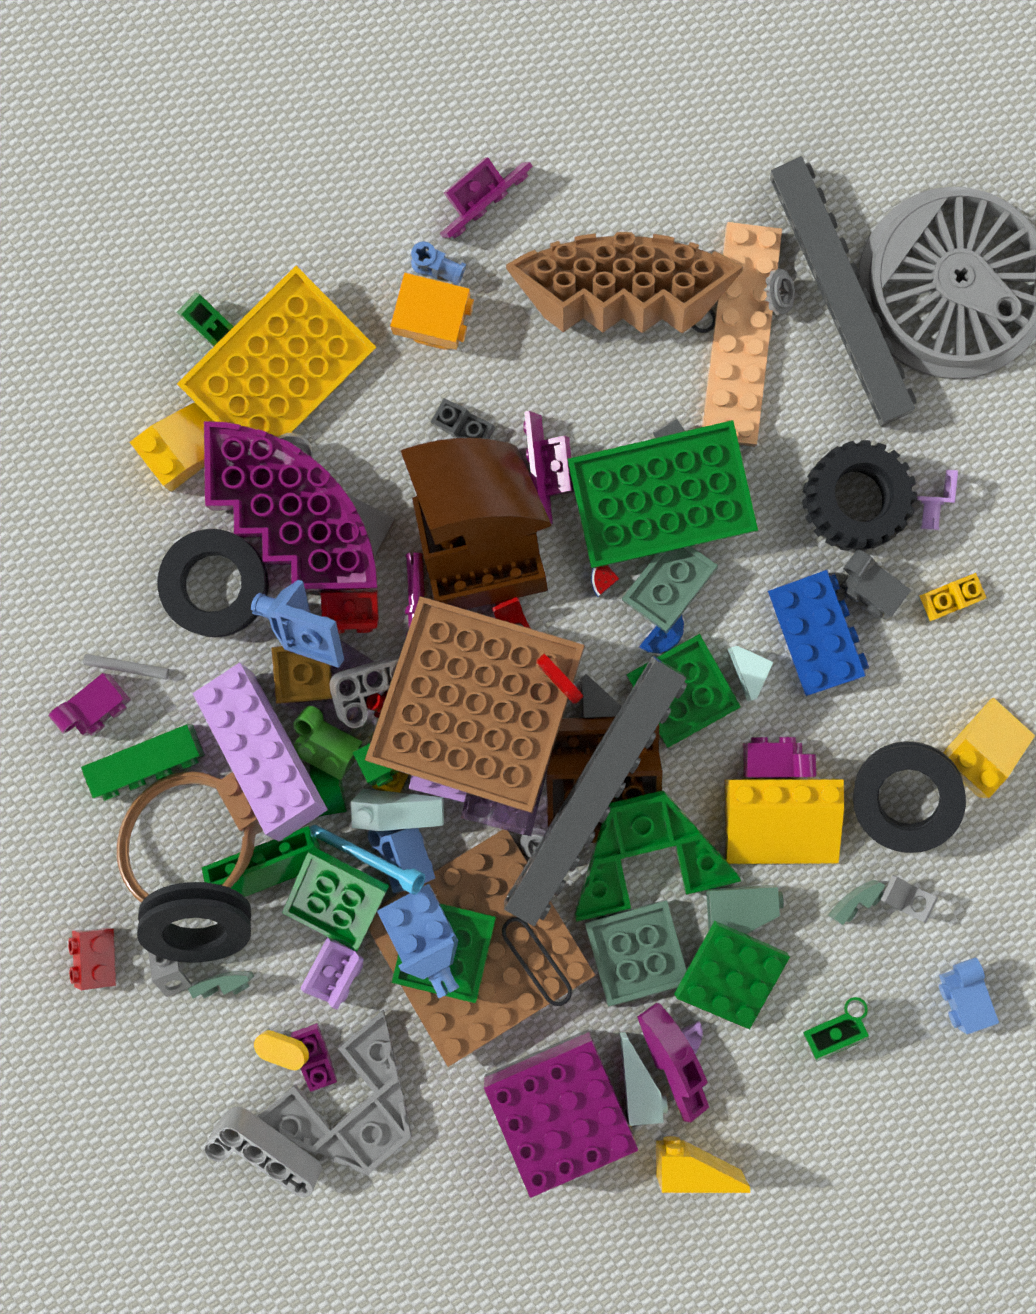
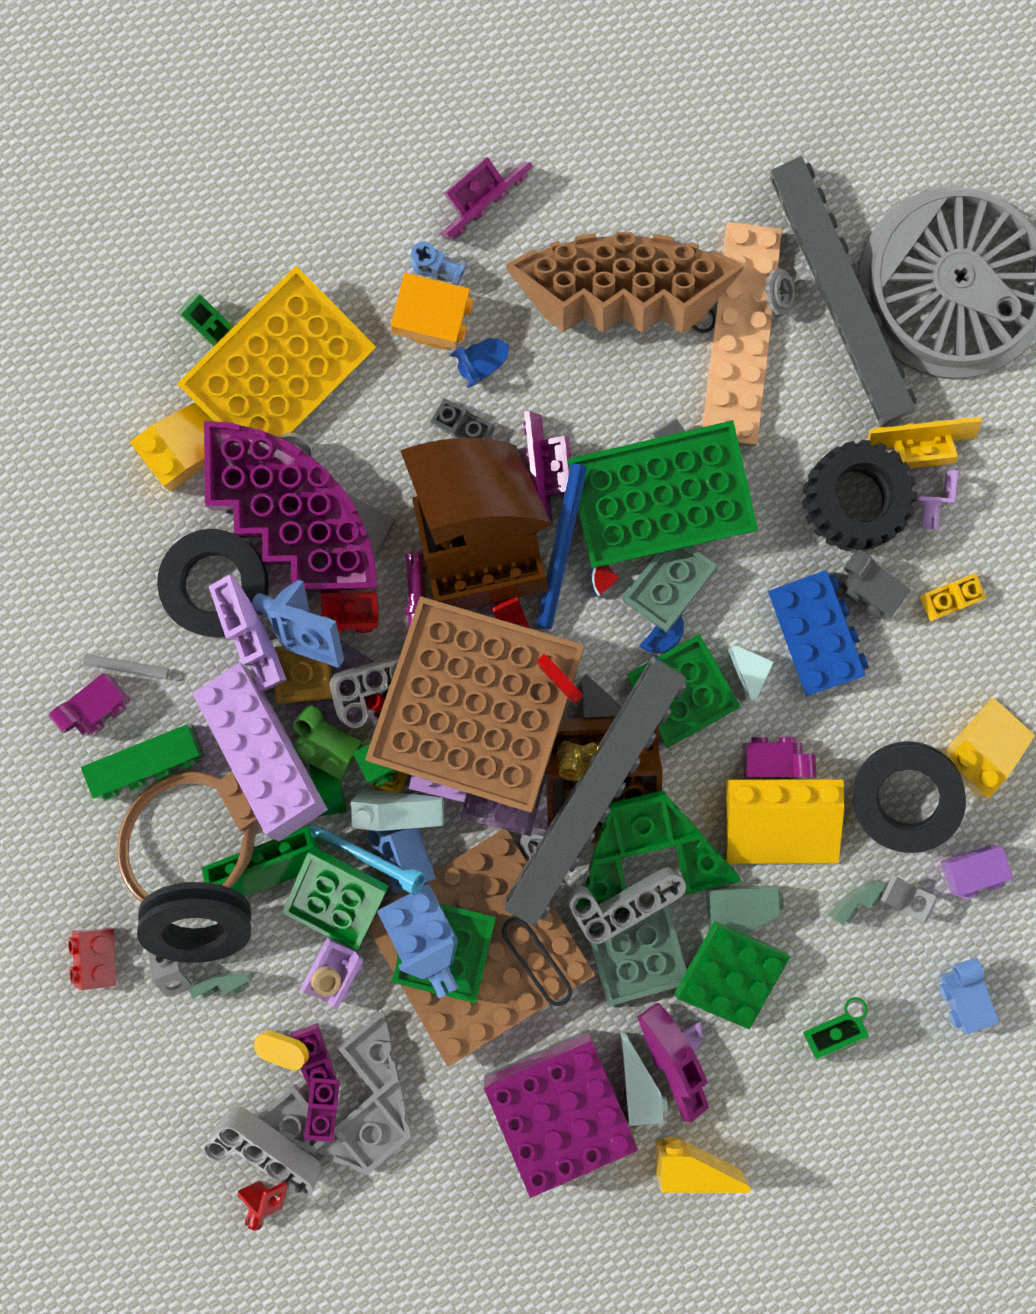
(245, 627): none -> lavender slope
(261, 1202): none -> red bracket
(322, 1110): none -> magenta slope
(326, 981): none -> tan tile
(480, 359): none -> blue piece
(561, 545): none -> blue axle
(573, 759): none -> clear yellow animal
(629, 899): none -> light grey beam
(926, 442): none -> yellow bracket
(977, 871): none -> medium lavender brick

